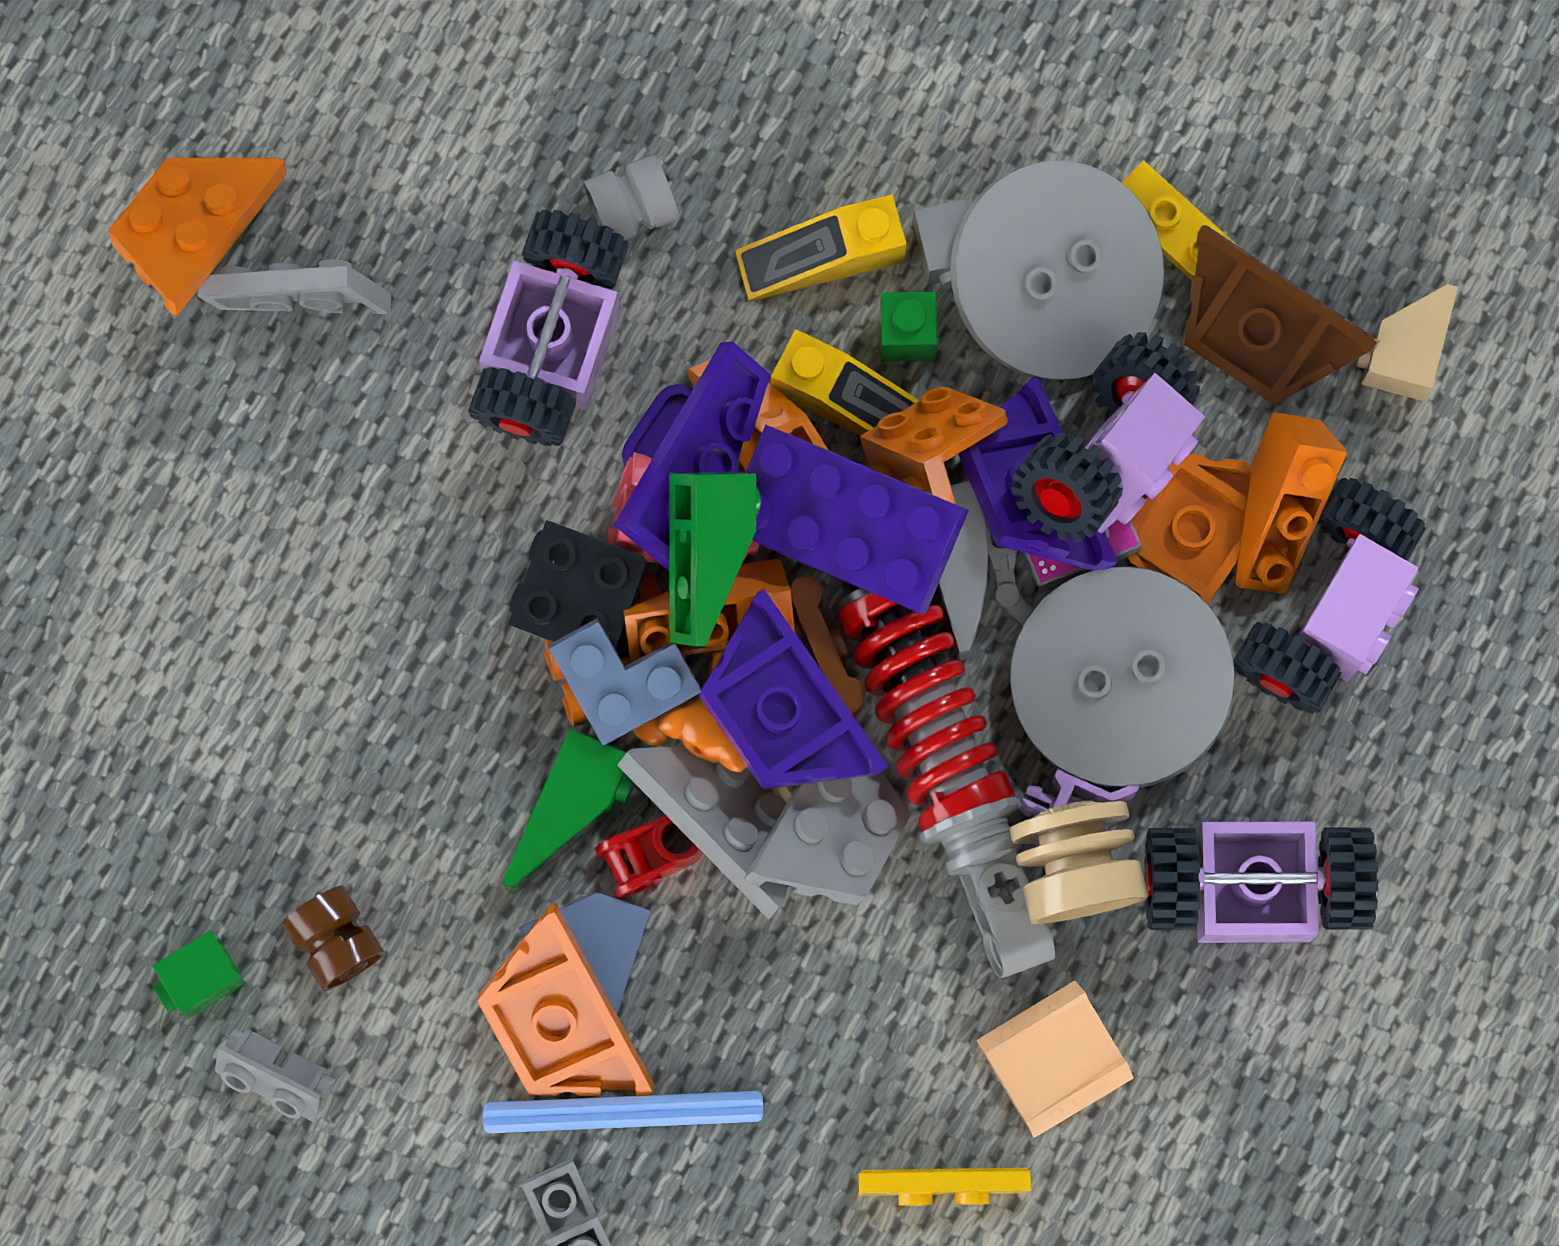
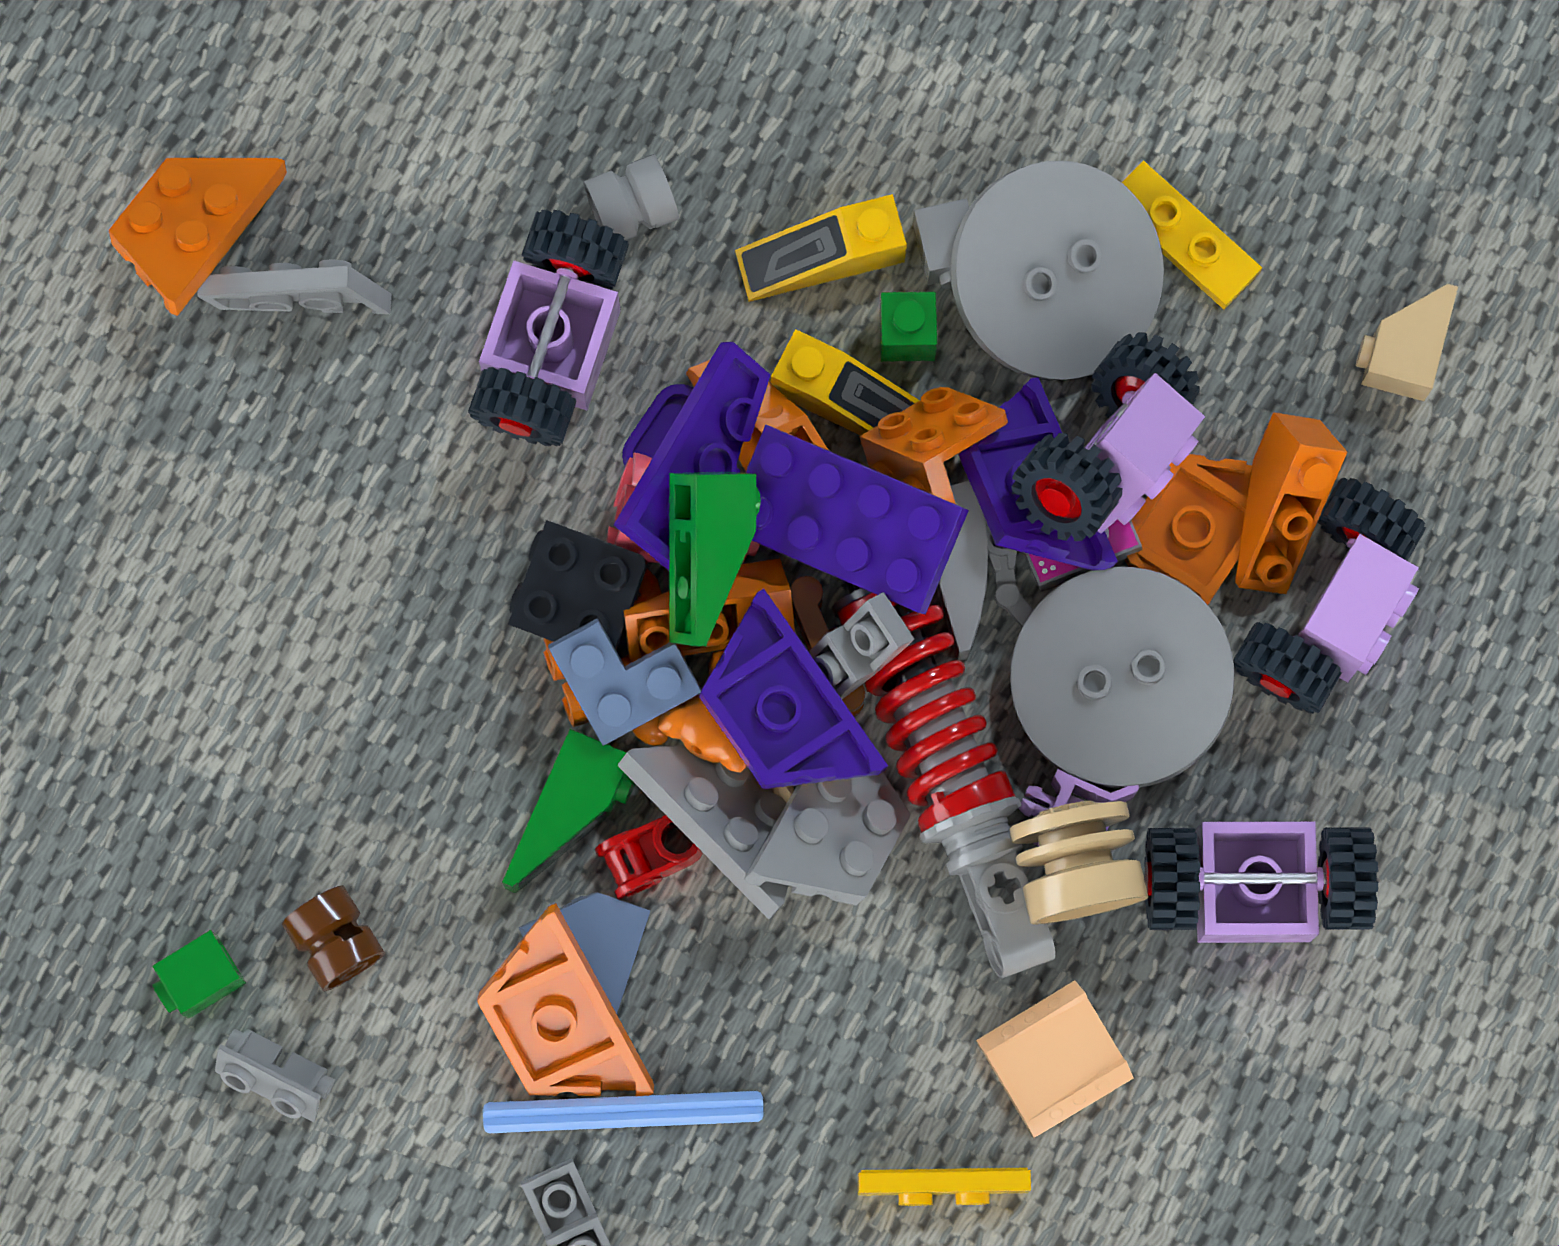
(861, 645): none -> light grey slope
(1264, 324): reddish brown wing -> none

